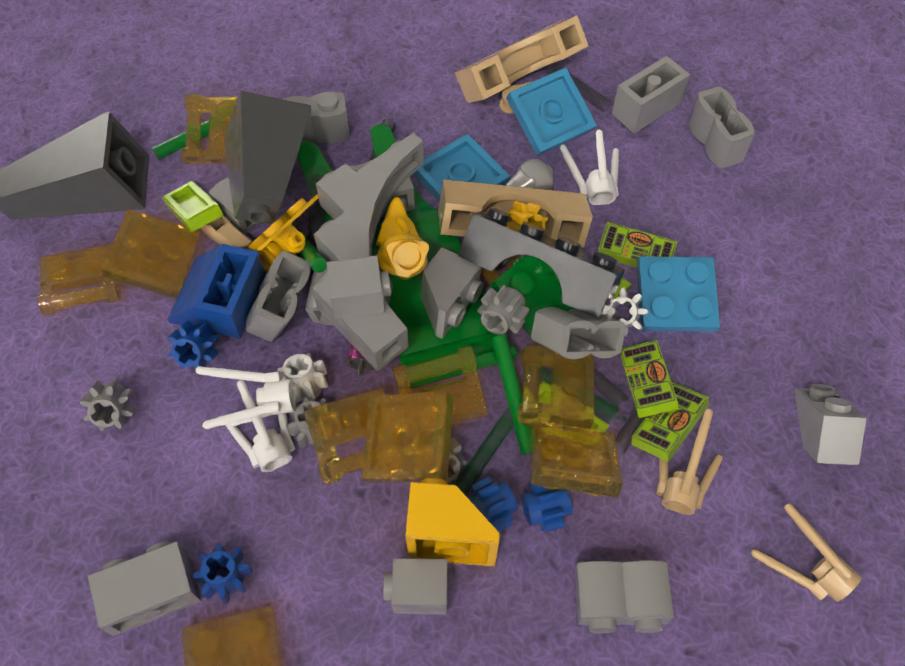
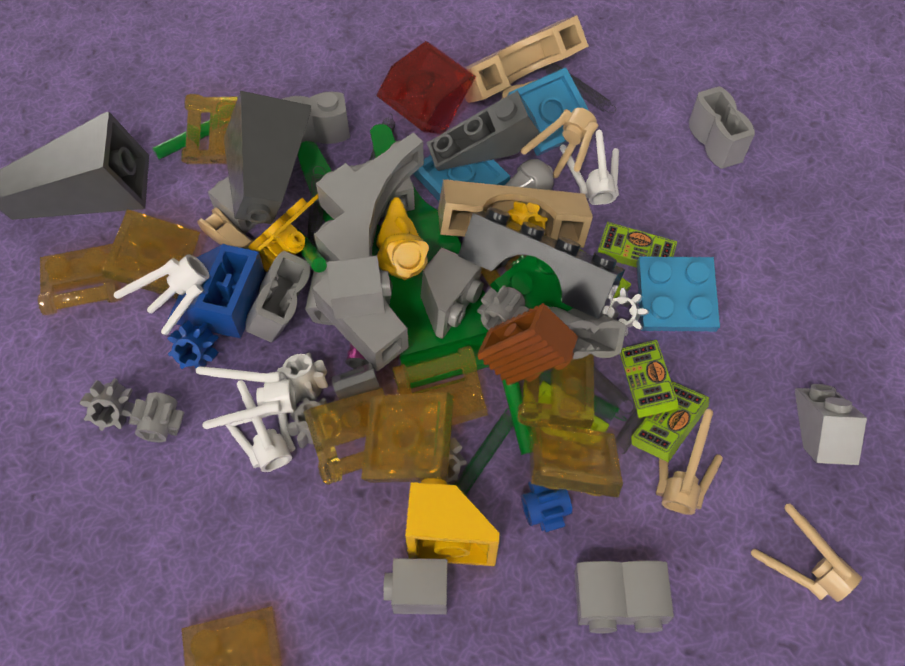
(143, 588): light grey brick -> none
(156, 417): none -> light grey gear
(184, 277): none -> white plant
(192, 206): lime tile -> none
(226, 561): blue gear -> none
(355, 382): none -> dark grey slope
(426, 88): none -> clear red slope
(487, 135): none -> dark grey slope
(494, 502): blue gear -> none
(528, 345): none -> dark orange brick
(577, 128): none -> tan plant
(650, 94): light grey brick -> none

